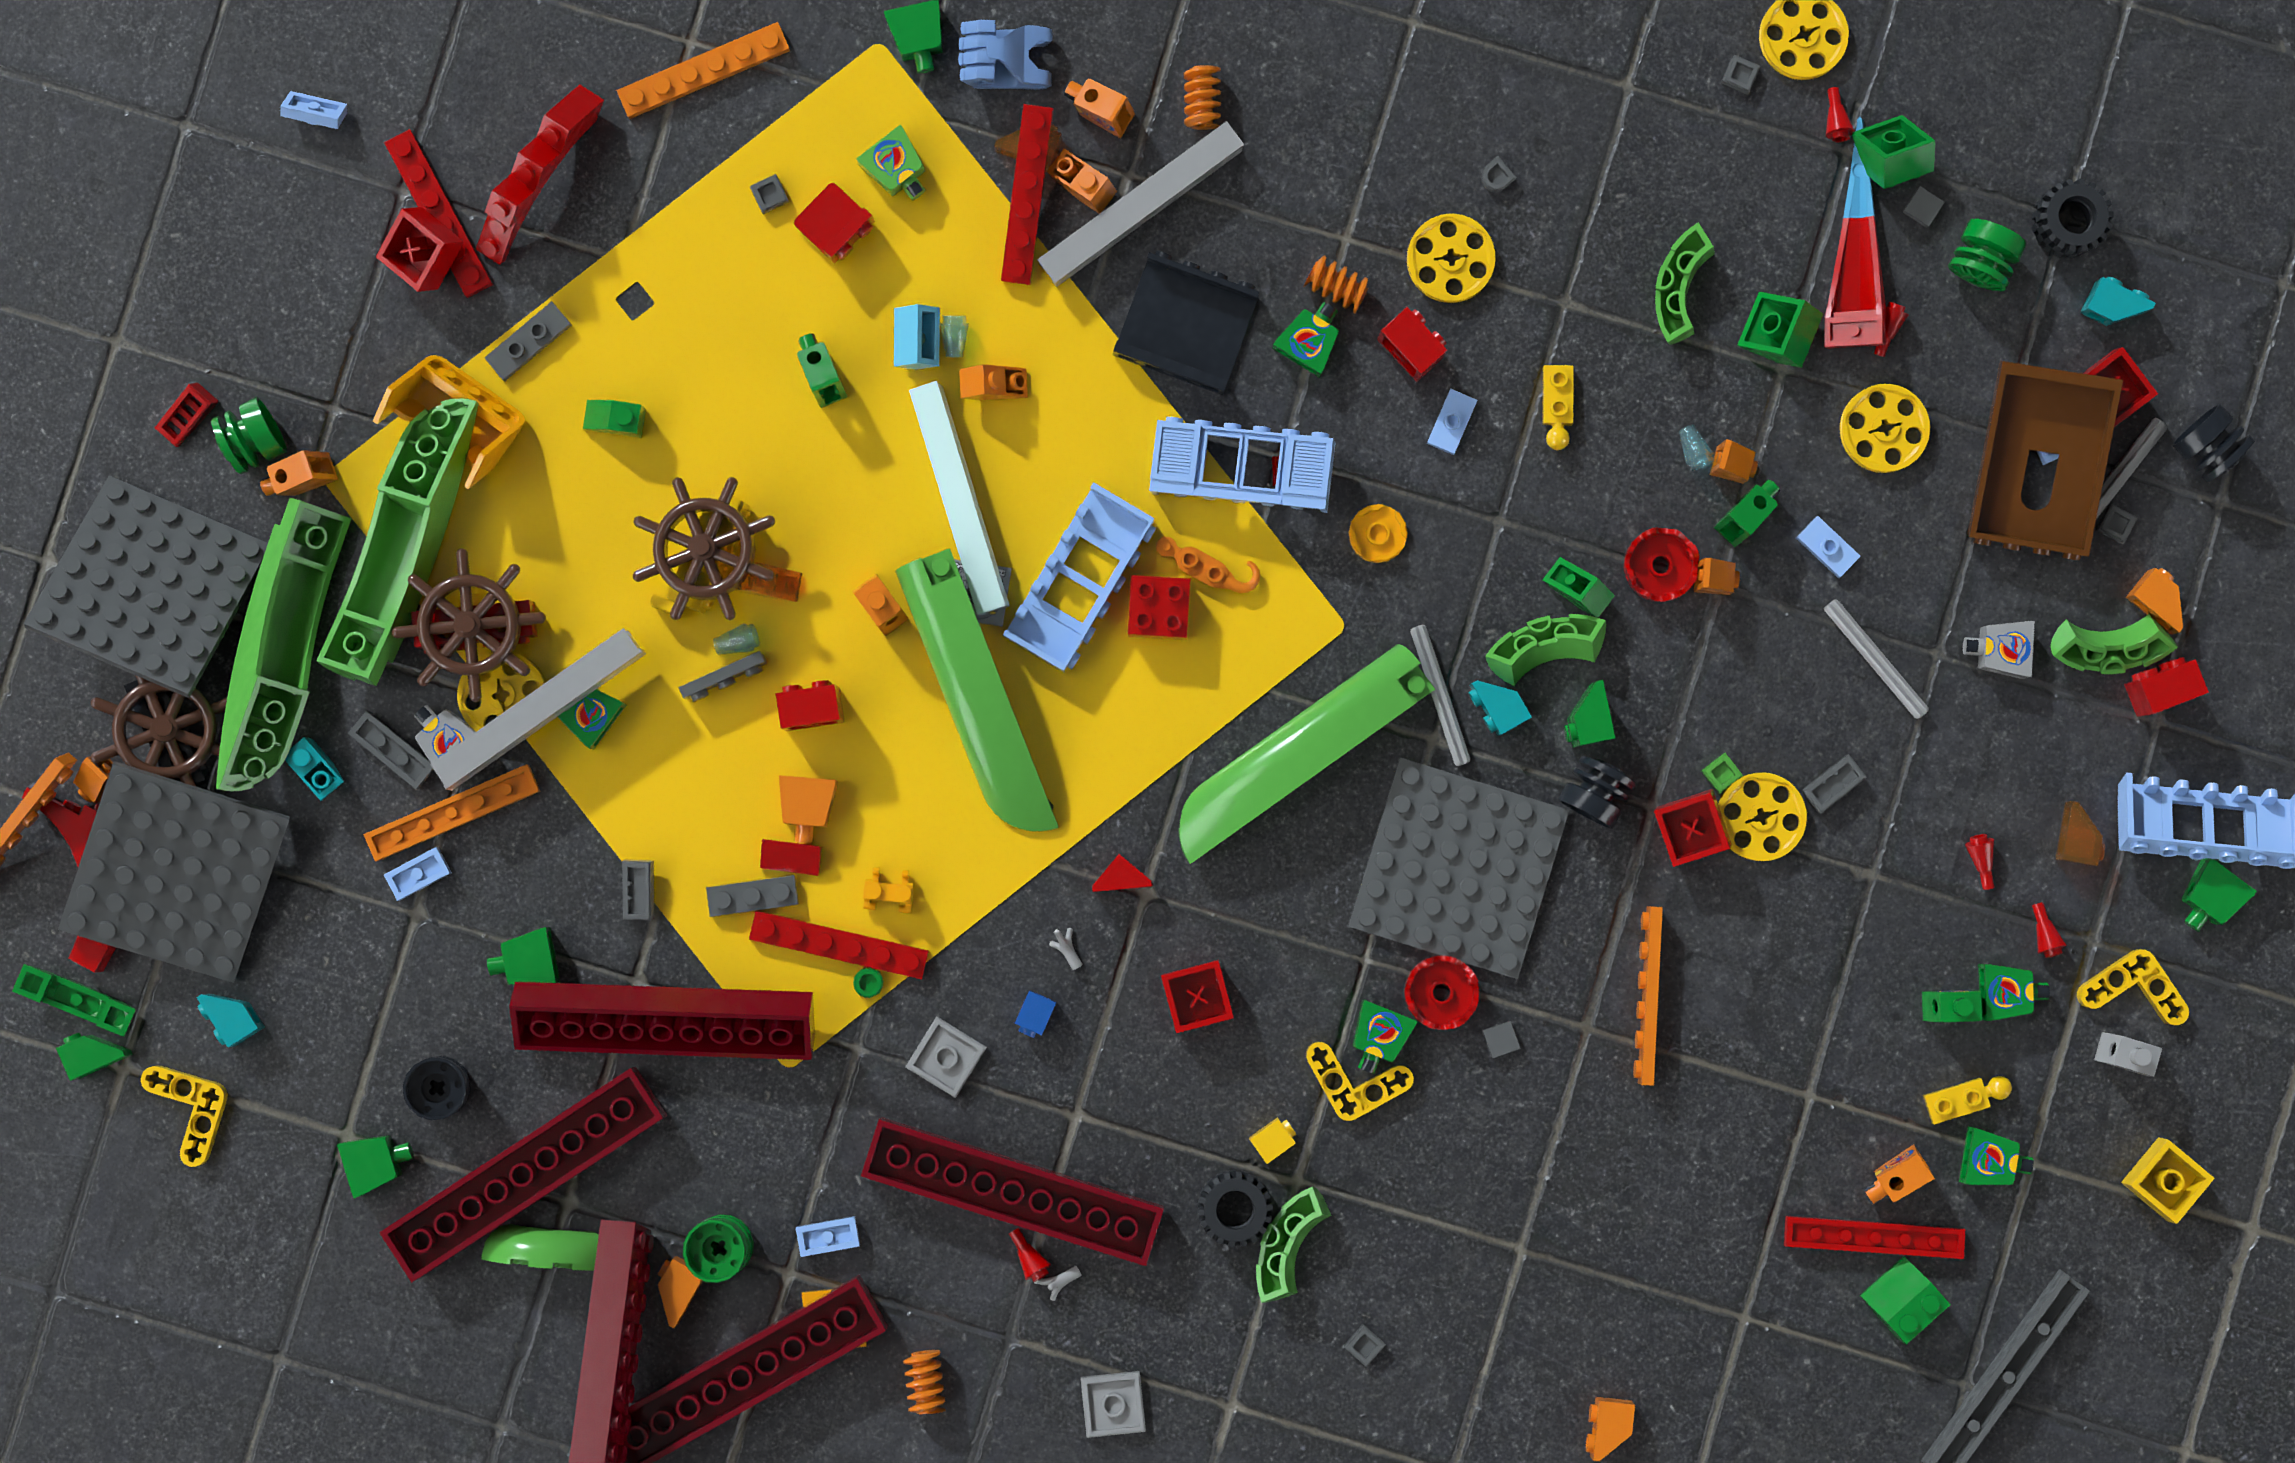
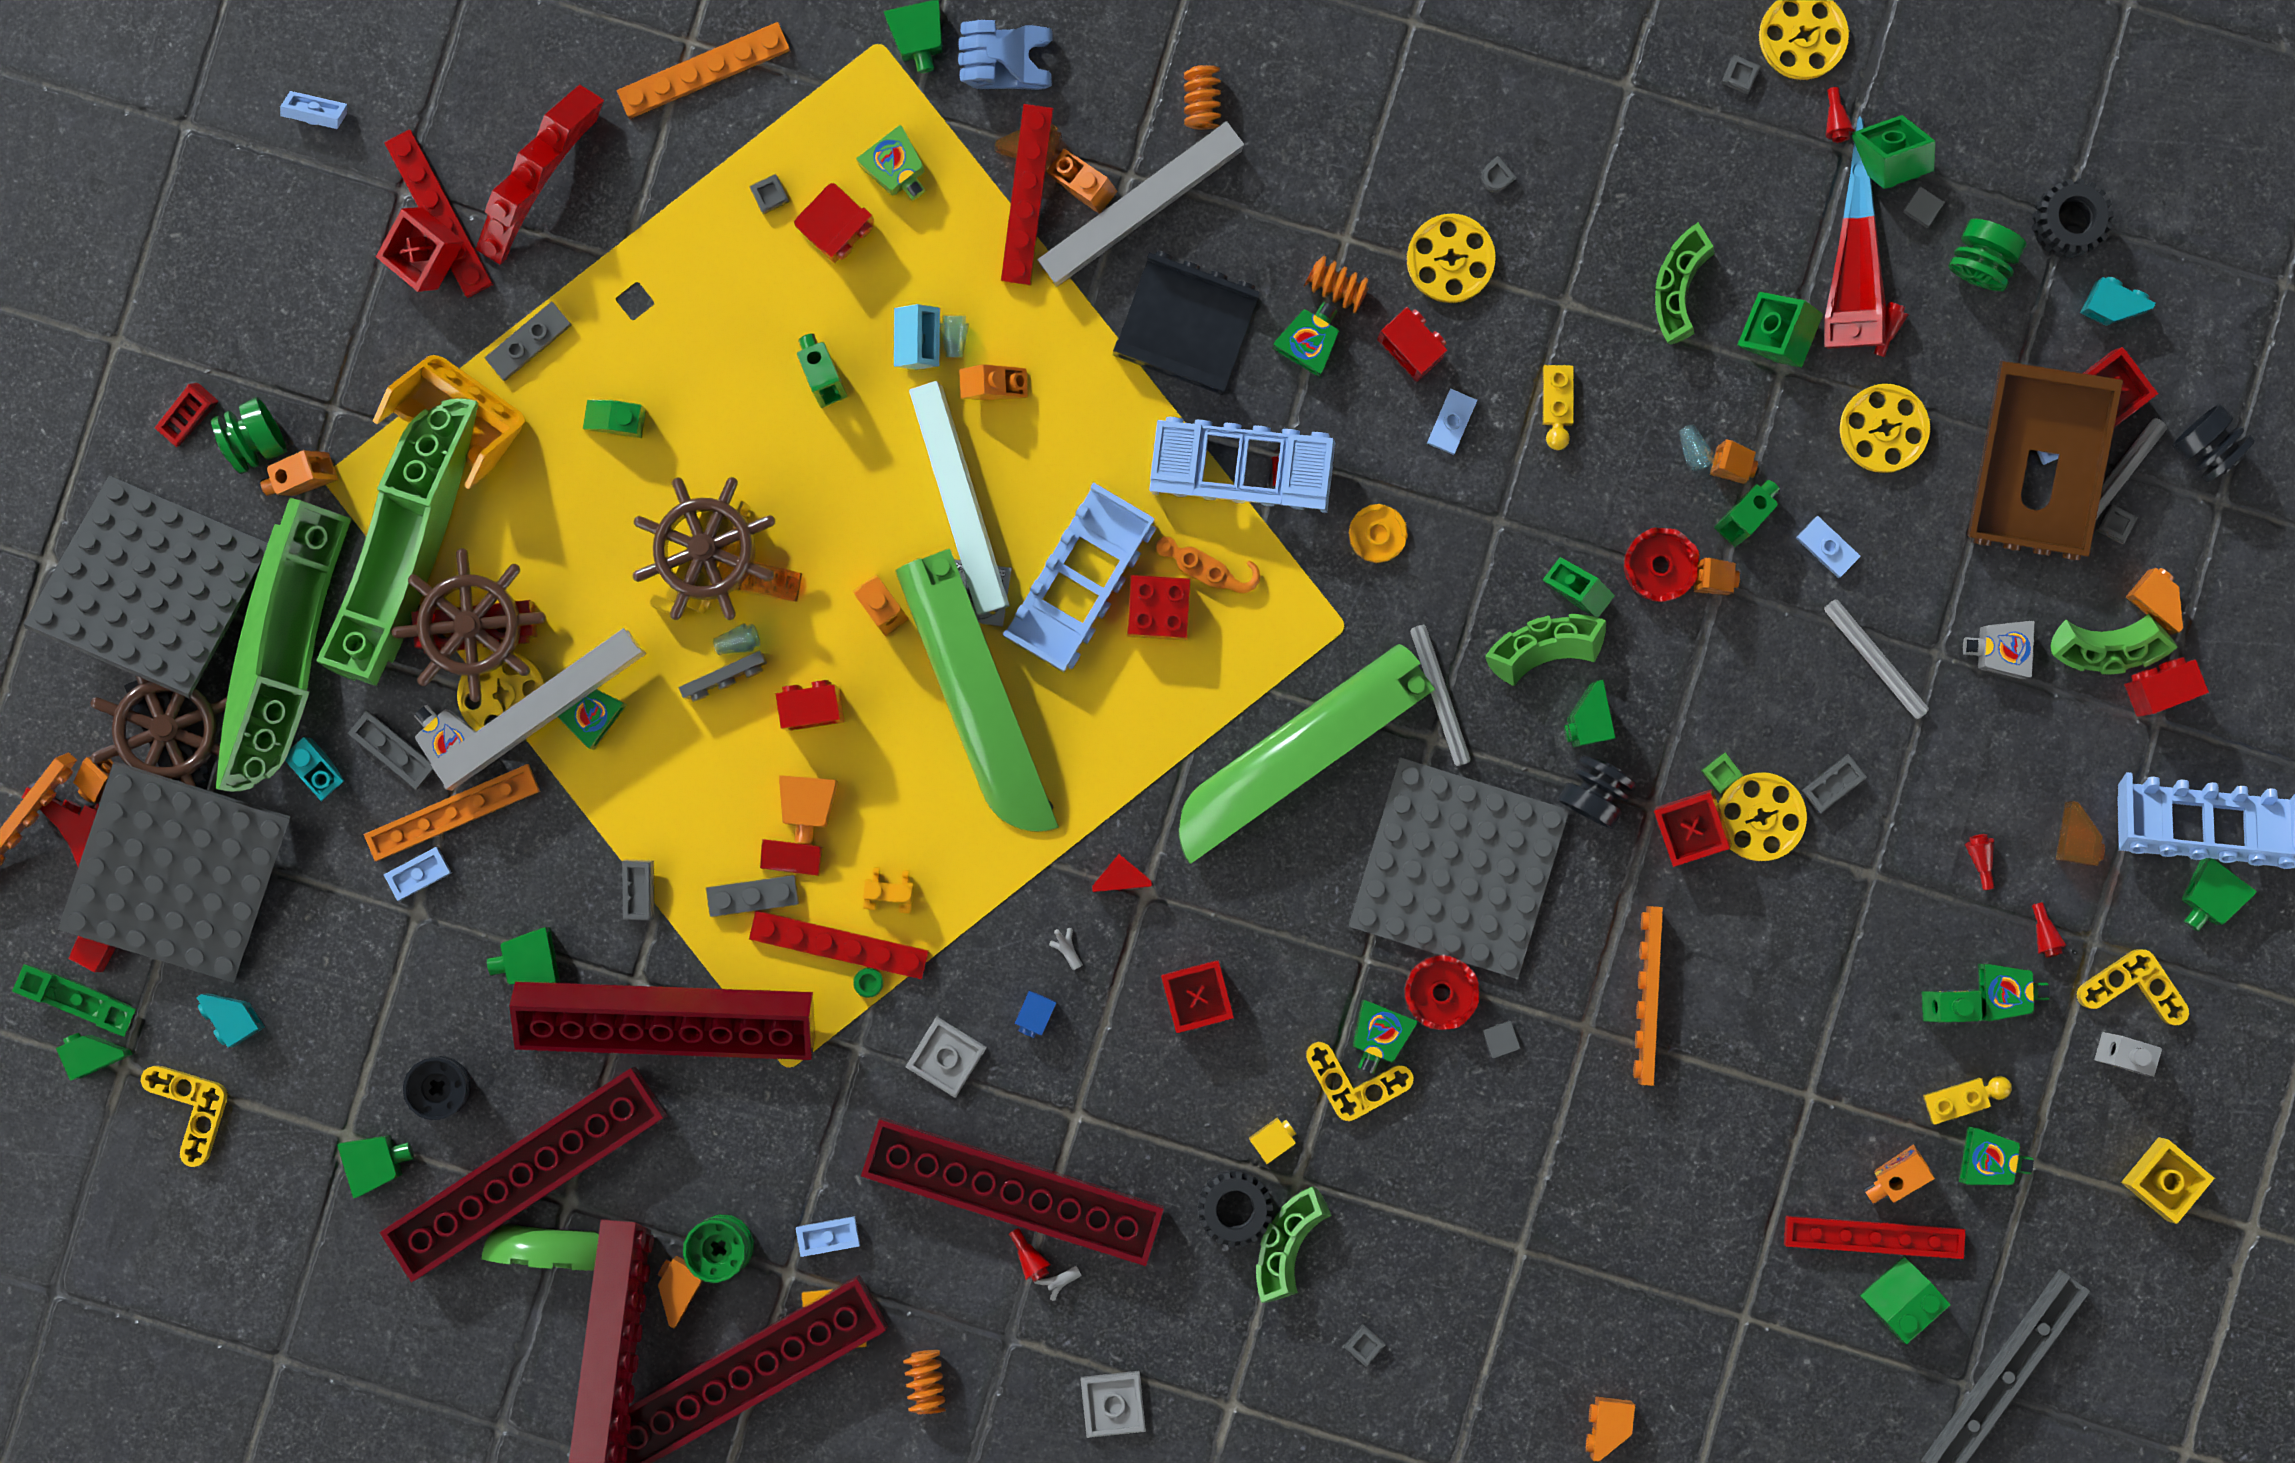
(1101, 106): orange torso -> none
(1501, 705): teal slope -> none

